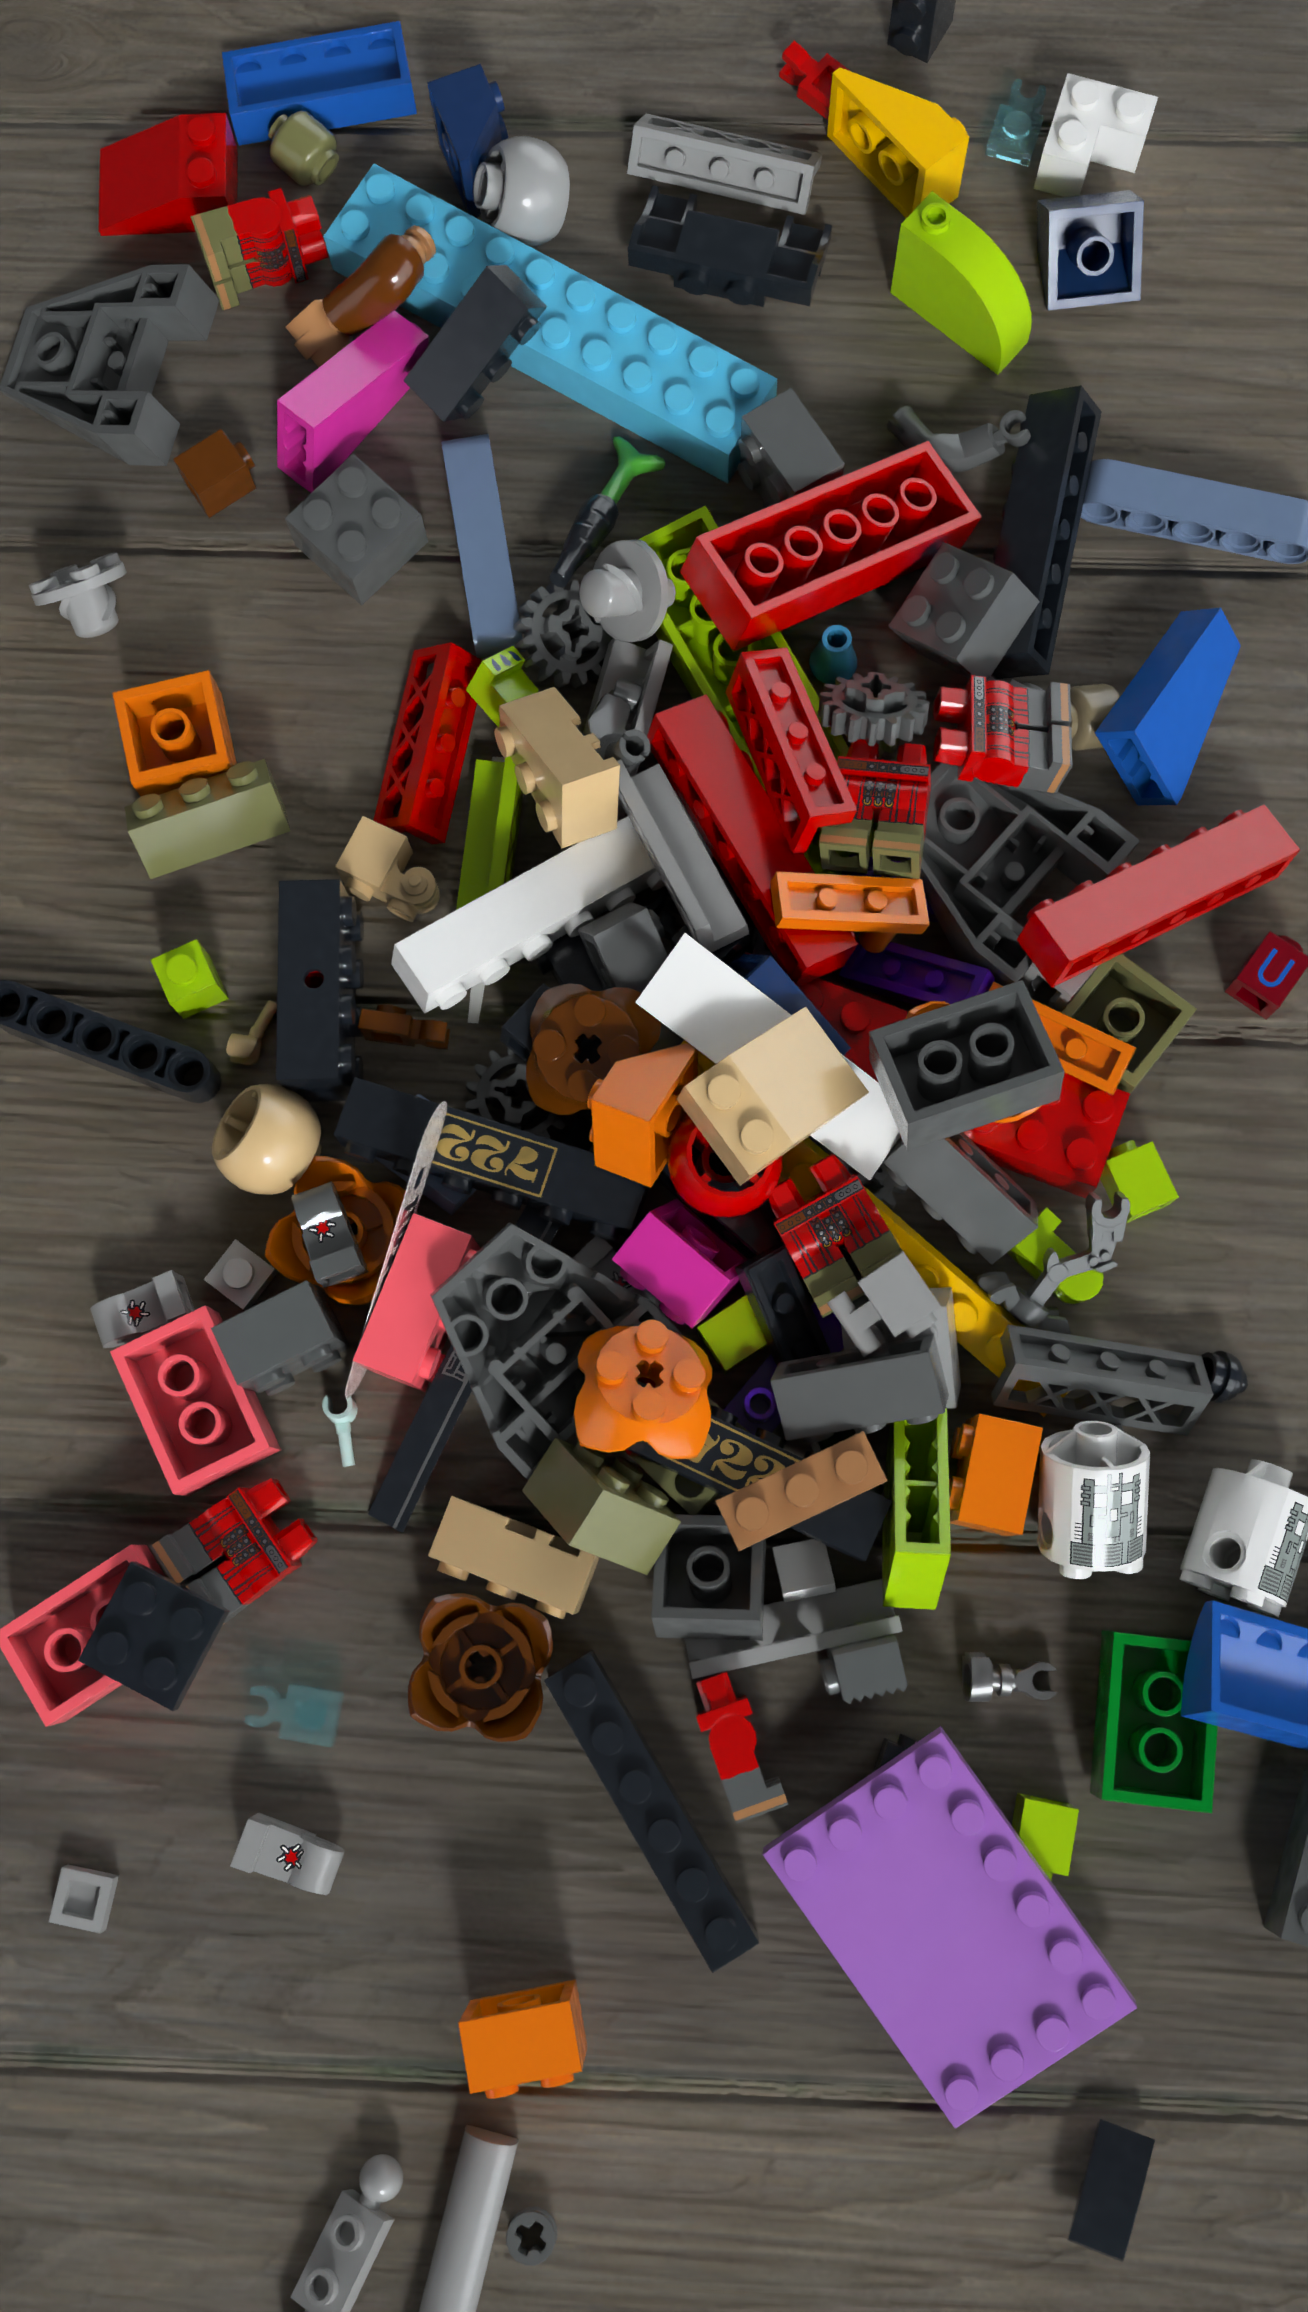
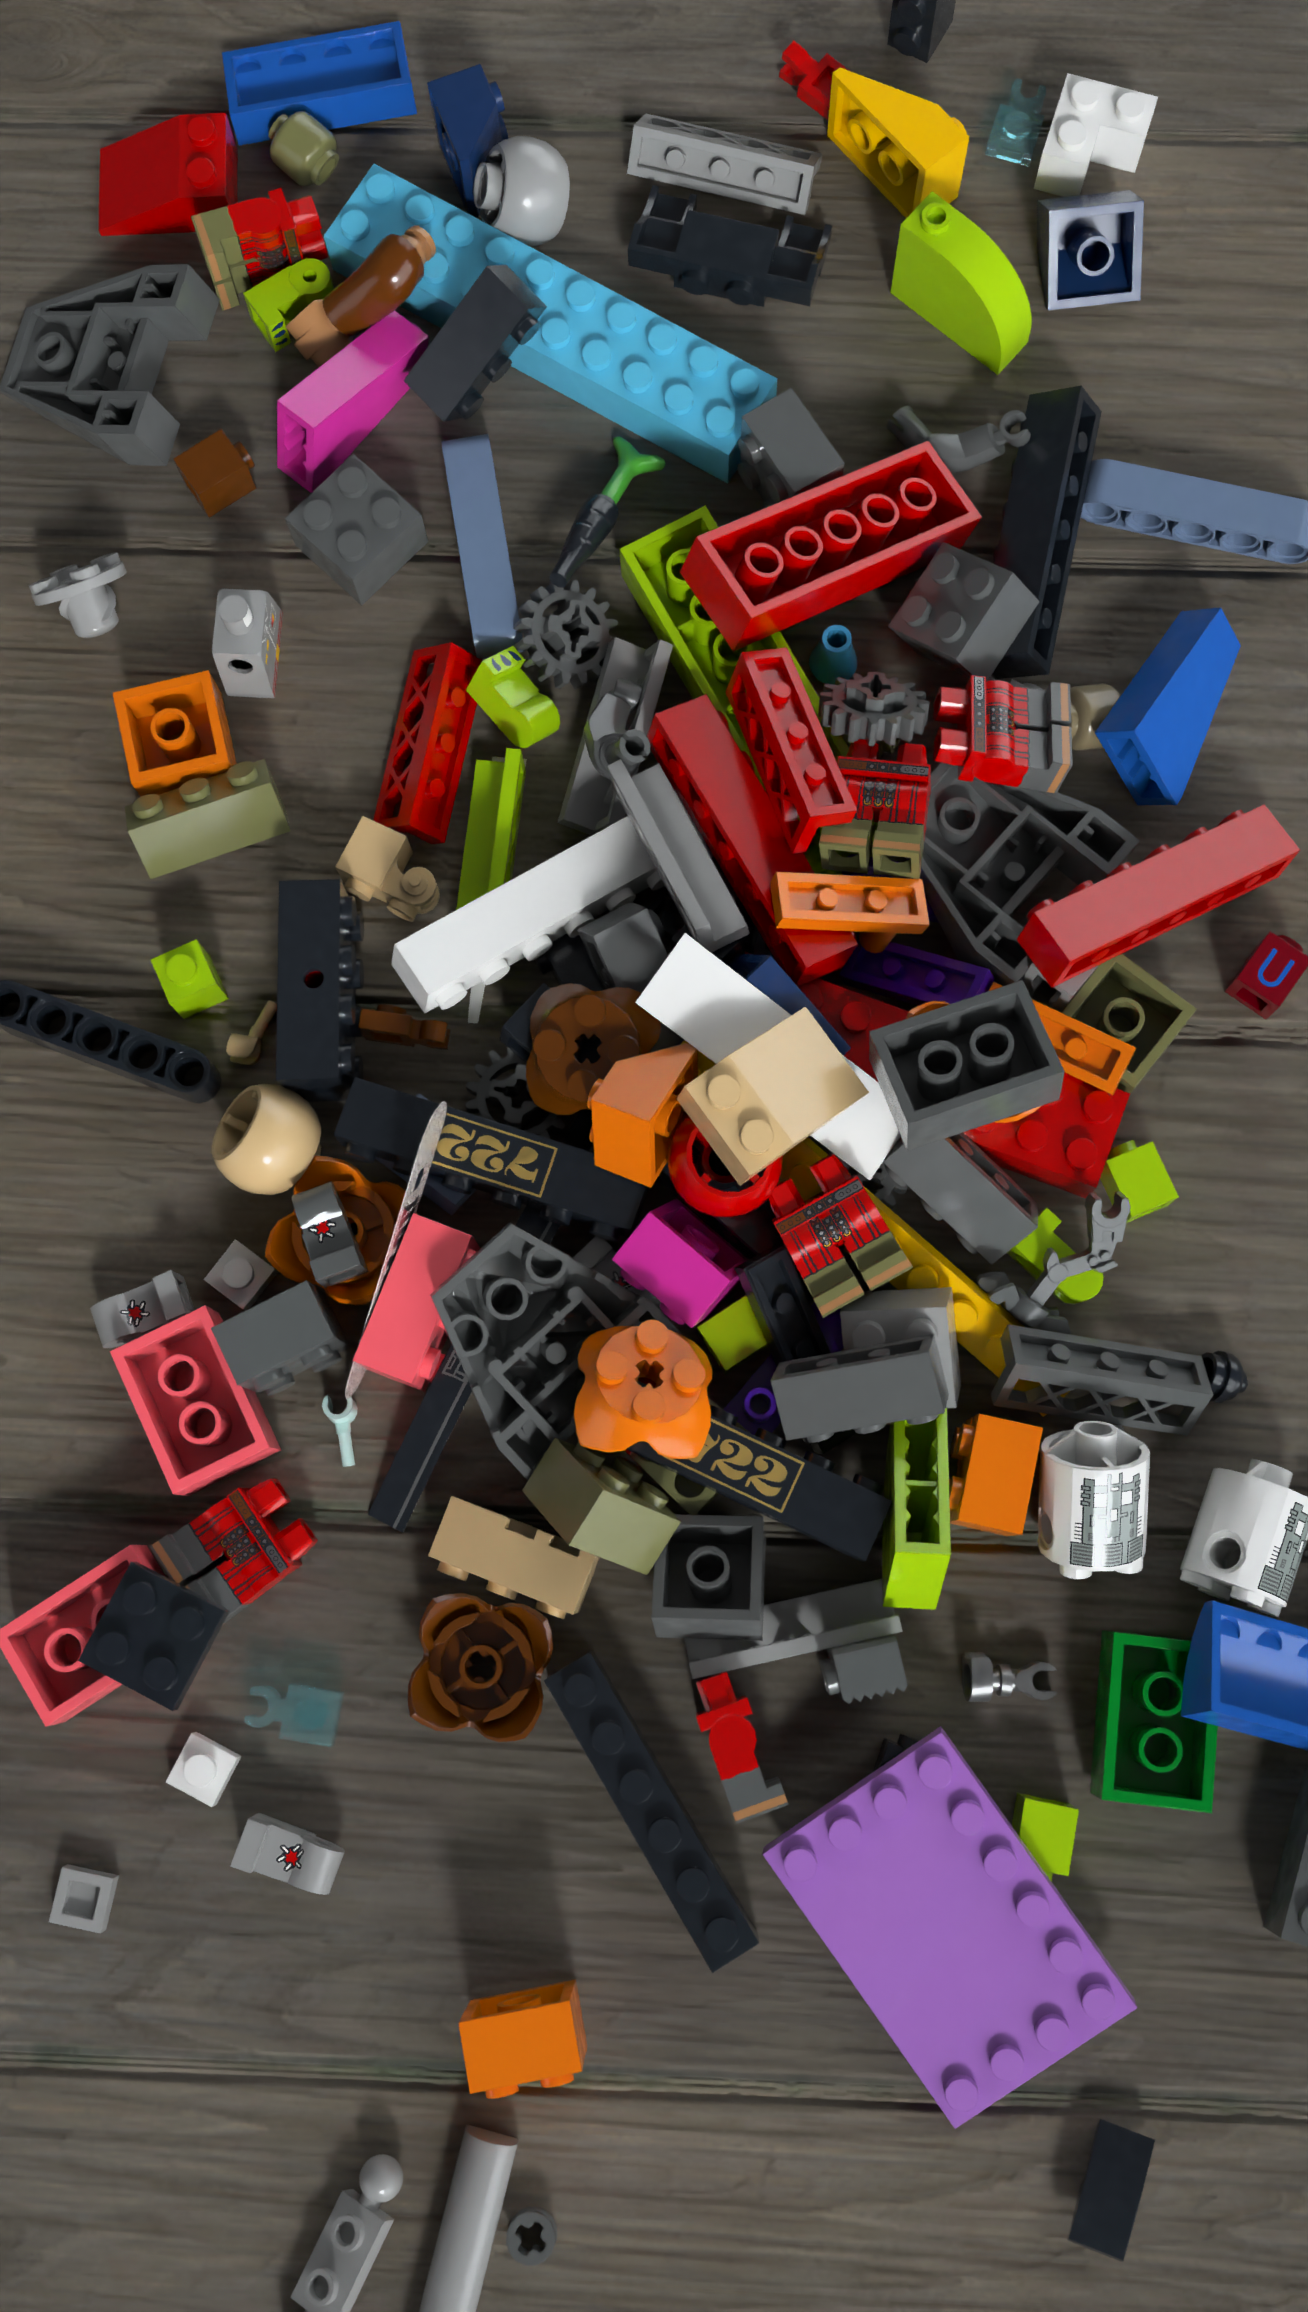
(203, 1769): none -> white plate
(247, 631): none -> light grey torso
(284, 296): none -> lime leg
(559, 767): tan wedge -> none
(627, 591): light grey plate -> none
(801, 1491): medium nougat plate -> none
(803, 1570): white tile -> none
(896, 1296): light grey brick -> none

